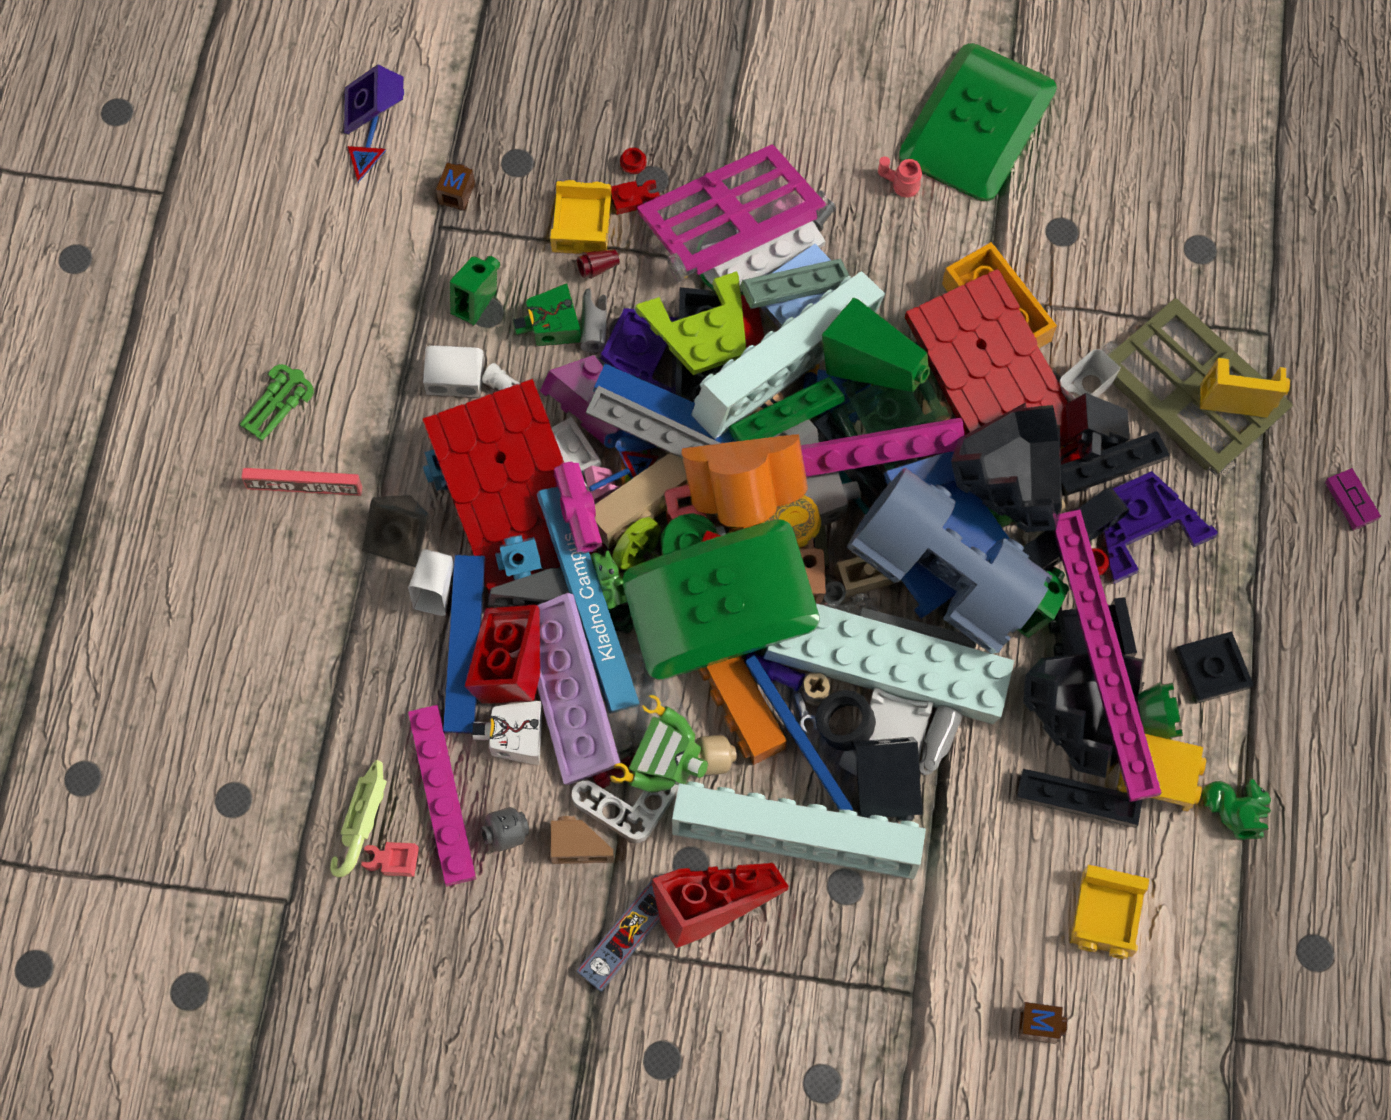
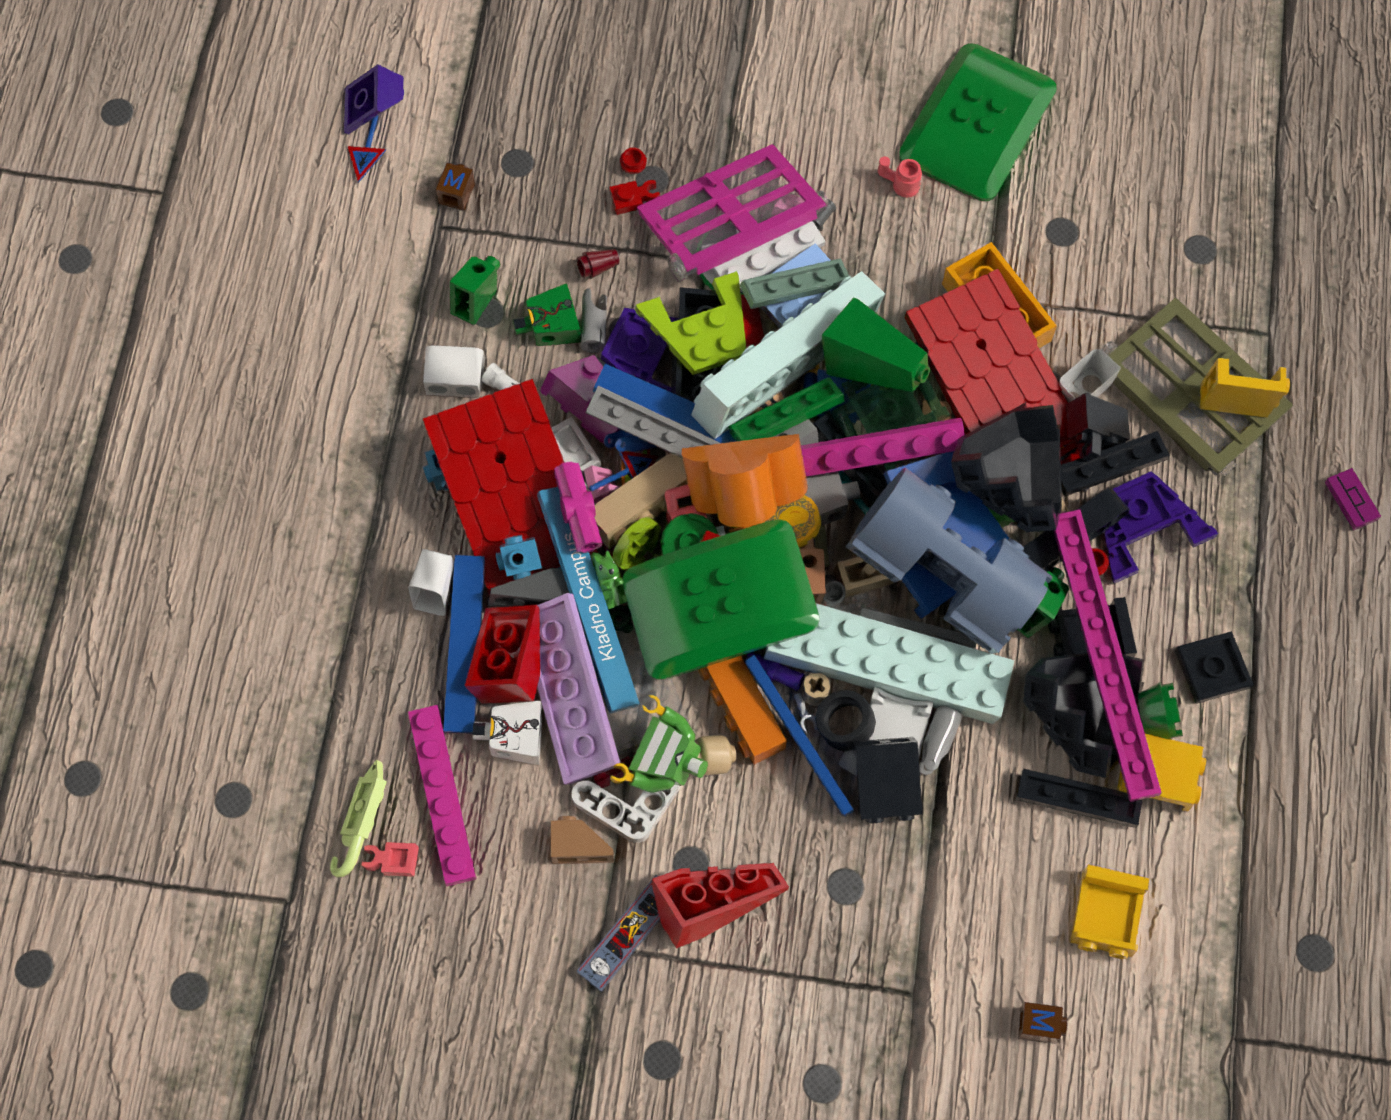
(296, 377): bright green piece -> none
(302, 481): coral tile -> none
(395, 529): clear smoke slope -> none
(505, 829): dark grey head -> none
(581, 217): yellow panel -> none
(798, 830): light aqua brick -> none
(1239, 814): green animal -> none

